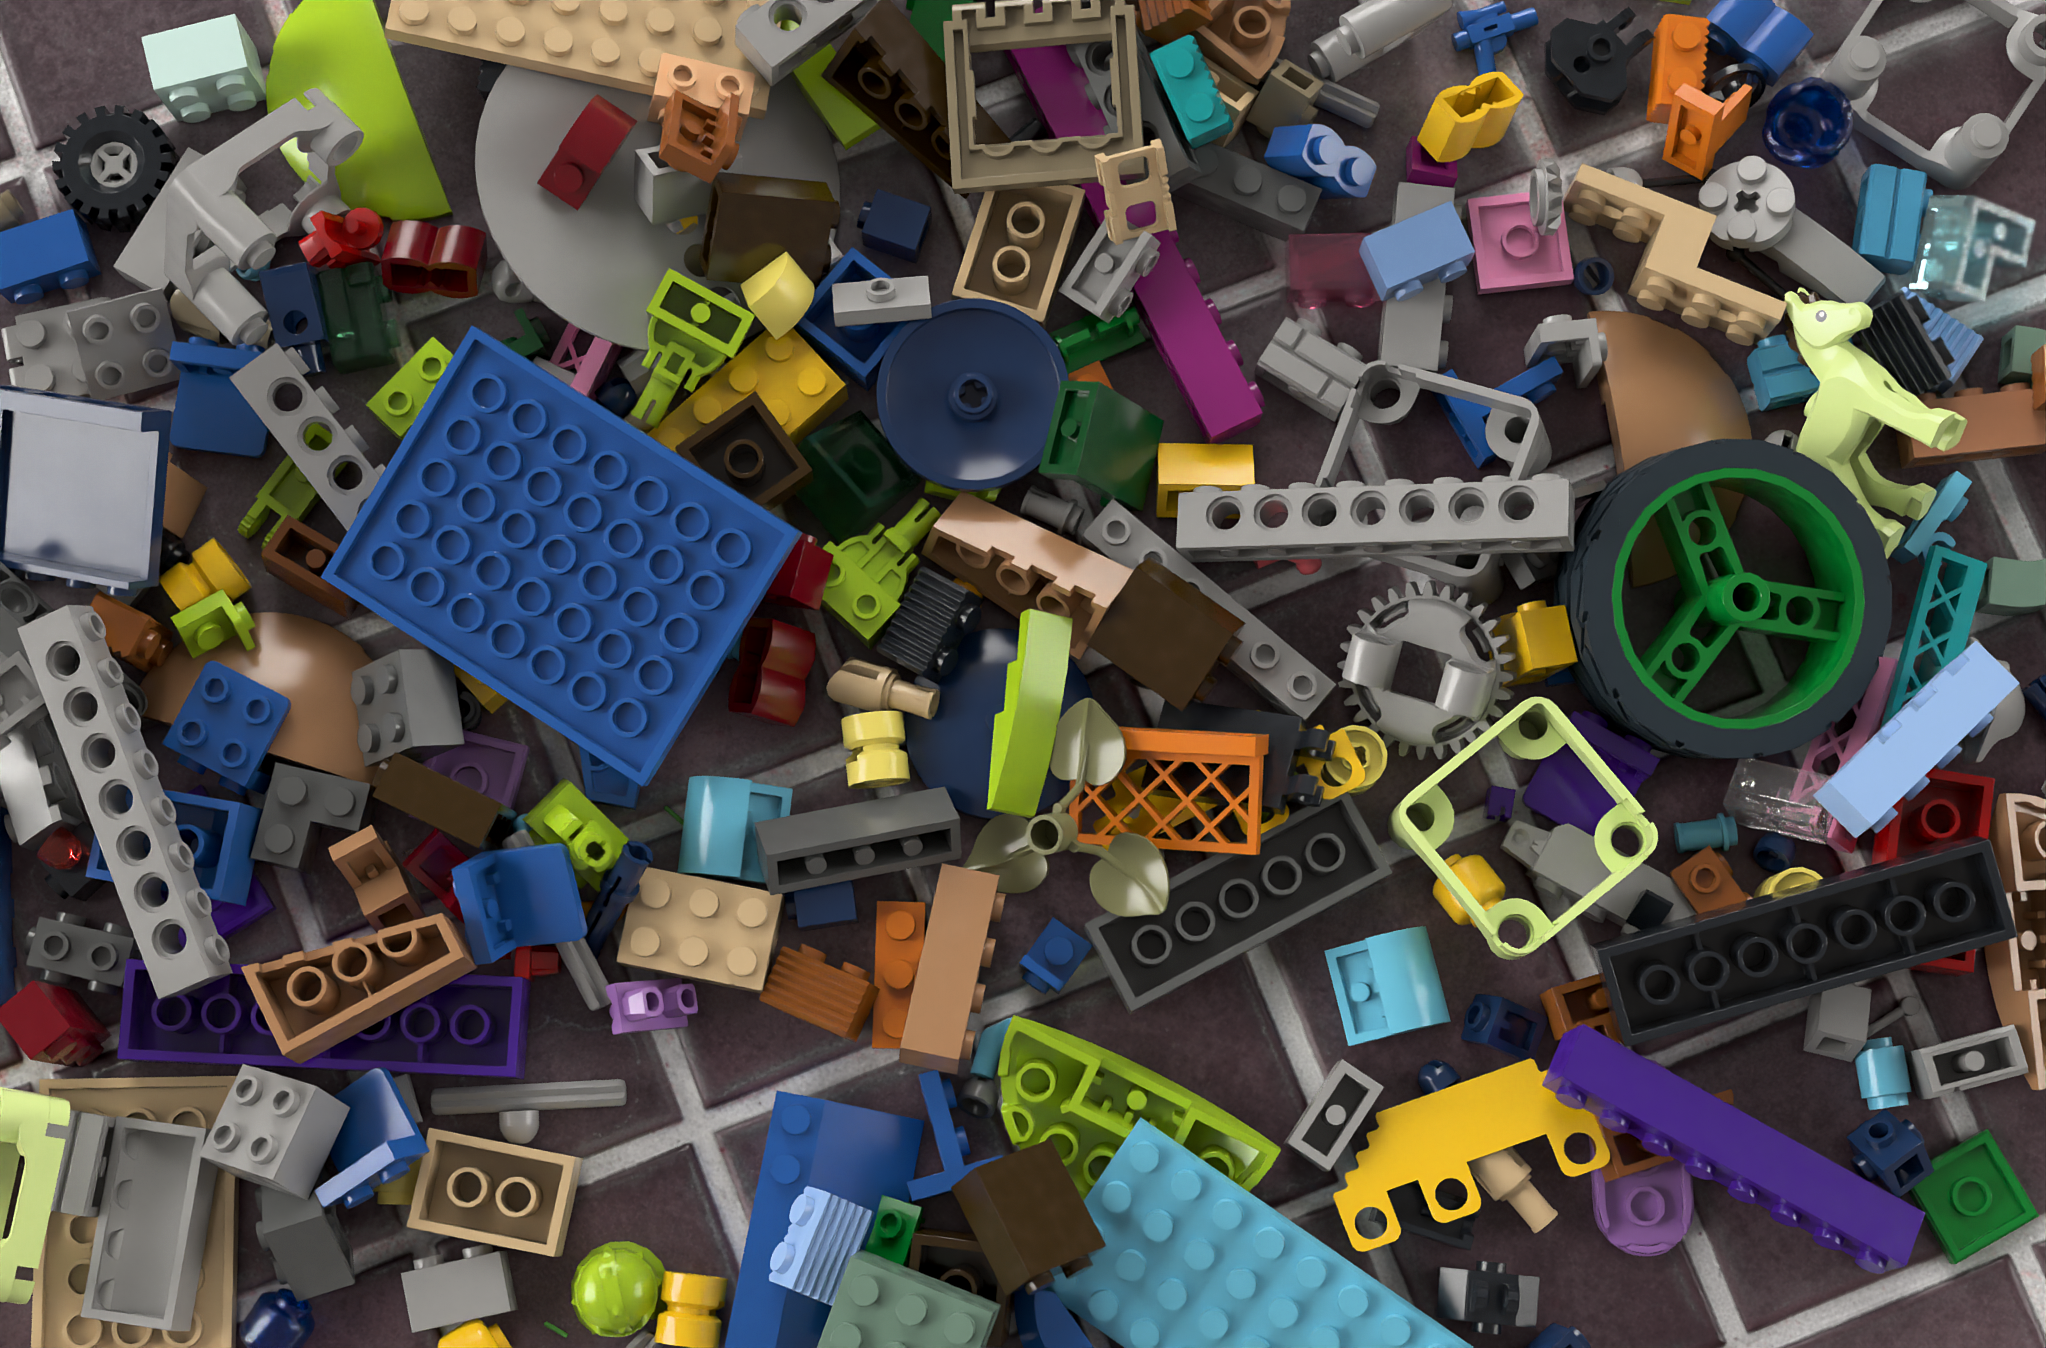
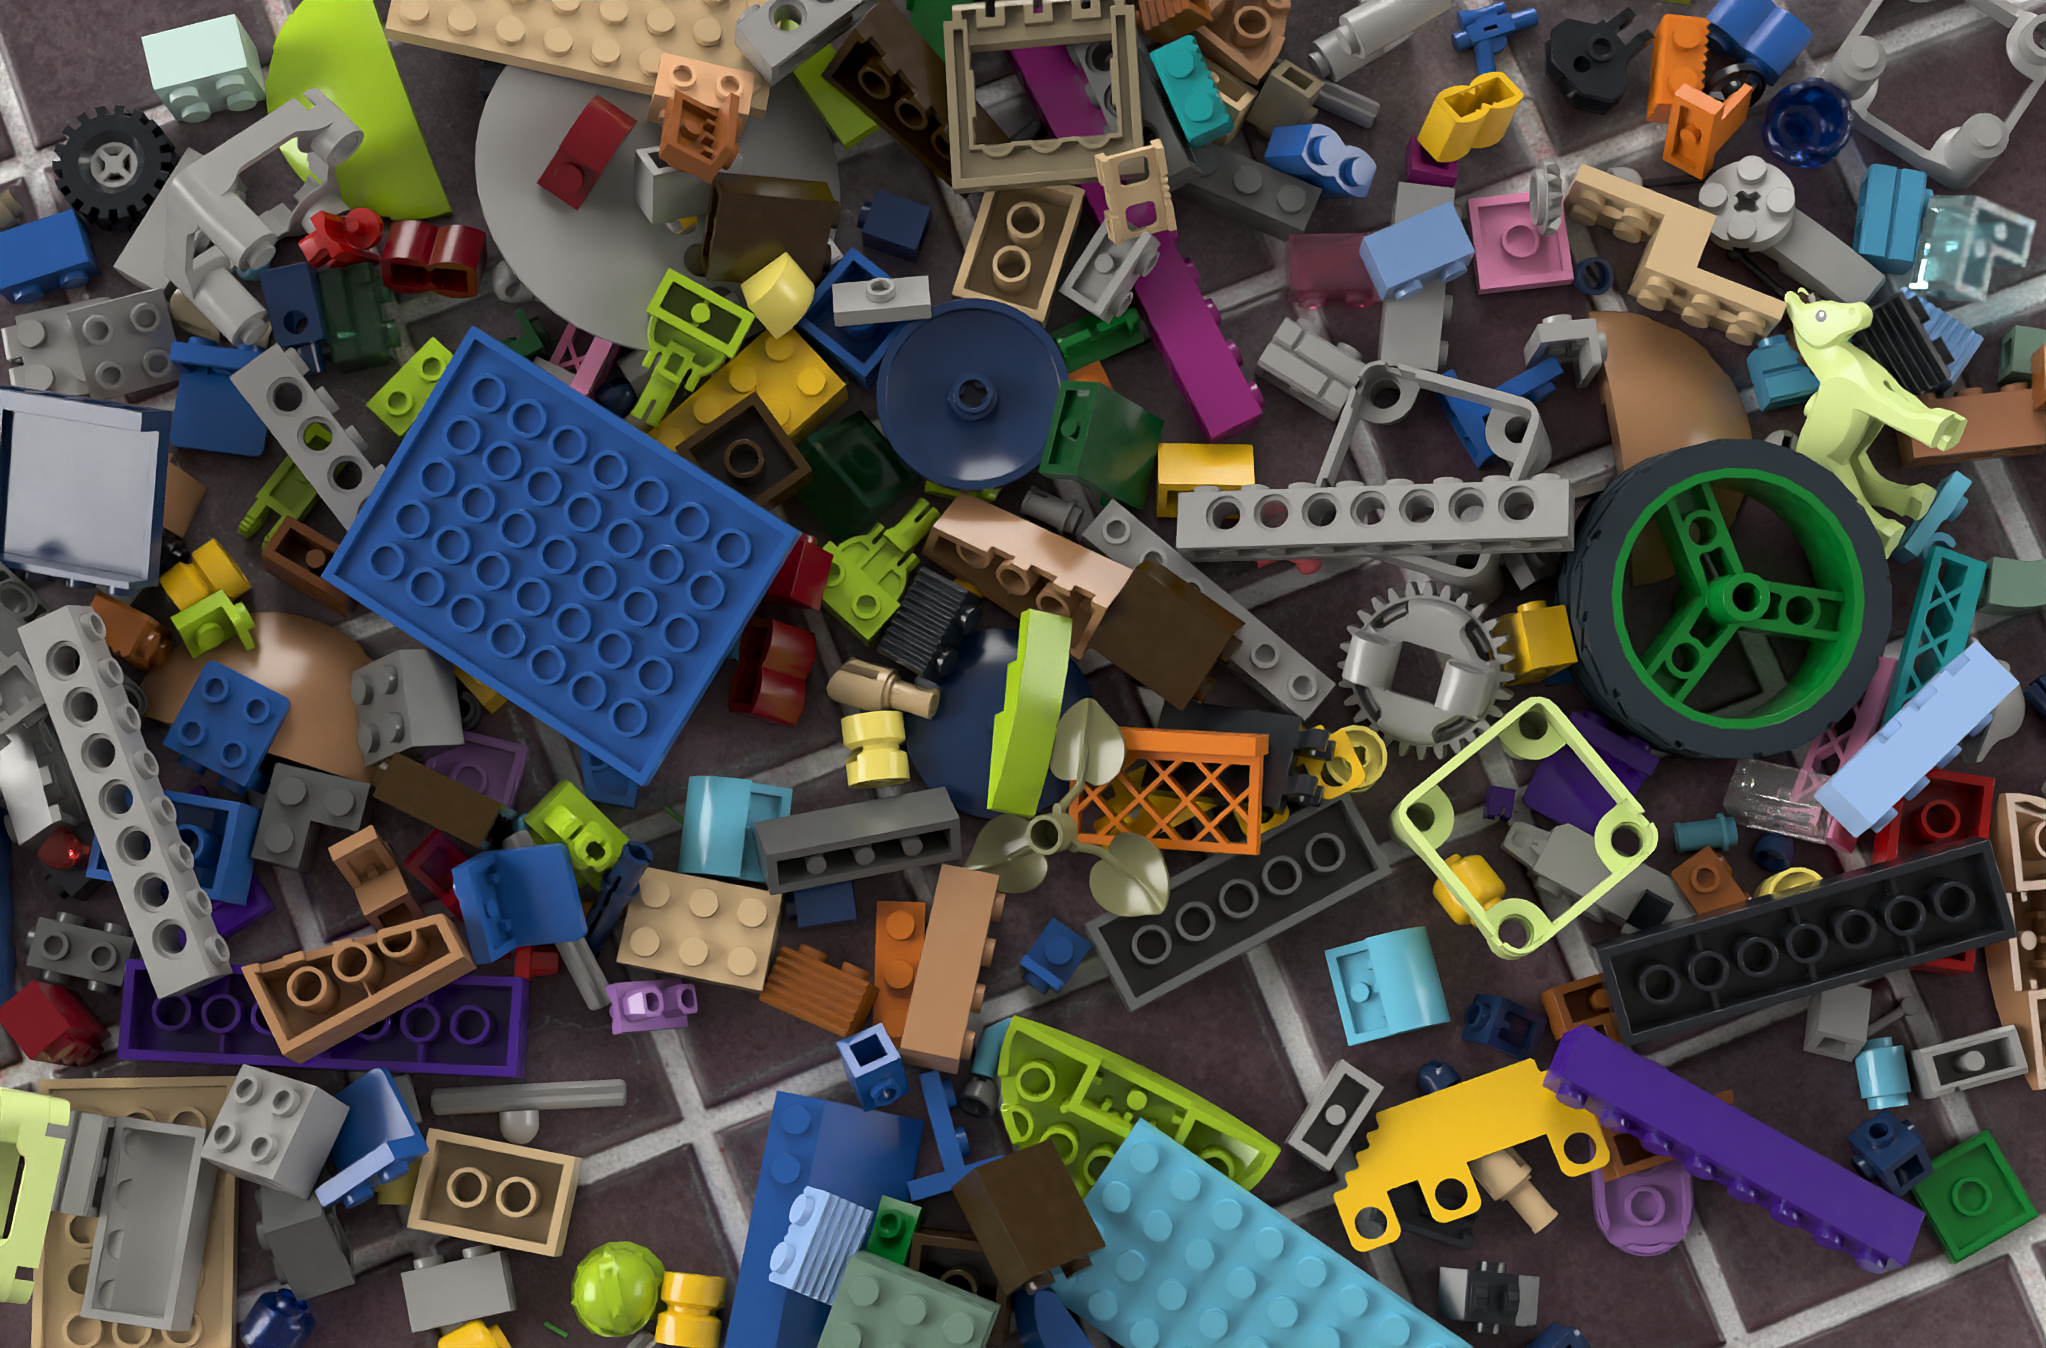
(873, 1067): none -> blue brick

